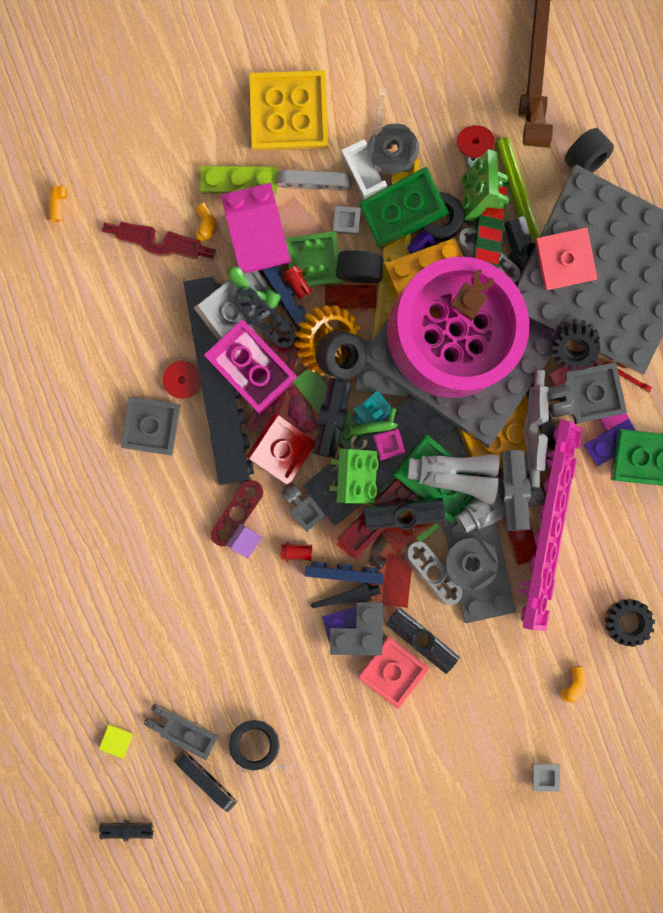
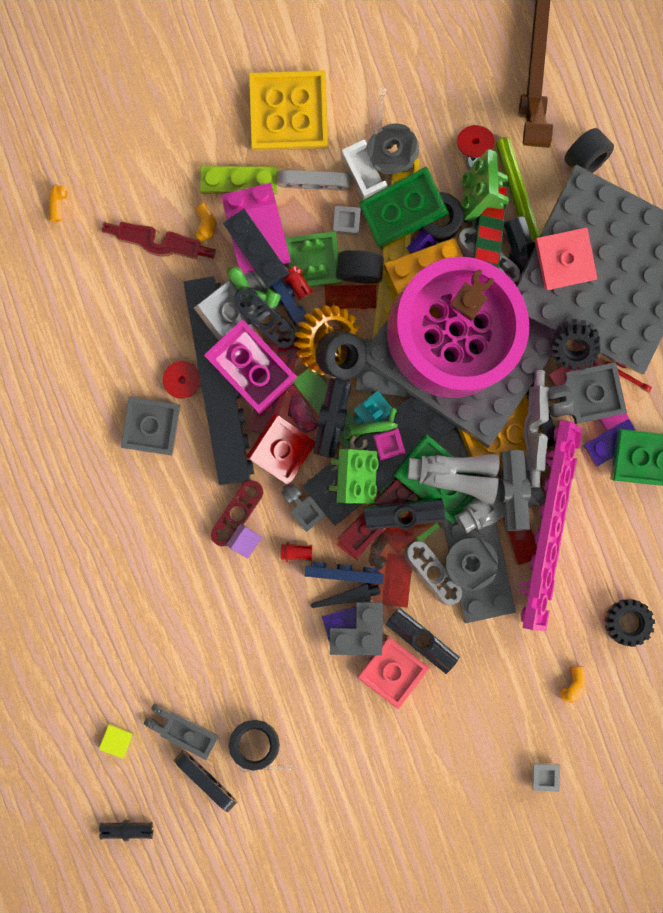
(256, 248): none -> black plate

